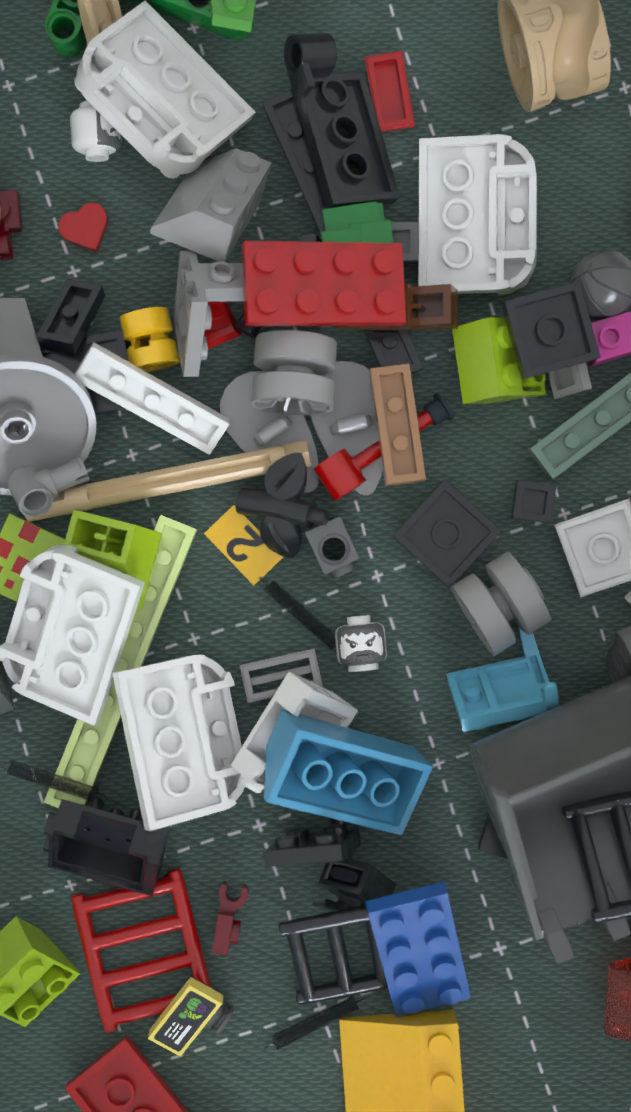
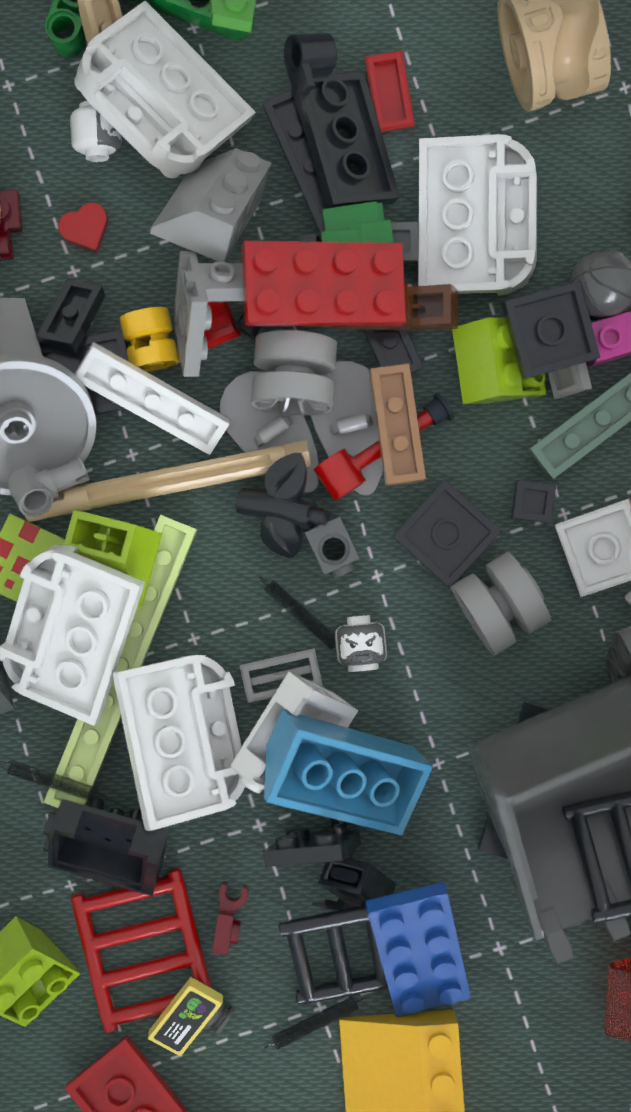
(242, 545): yellow sticker -> none
(503, 689): medium azure piece -> none

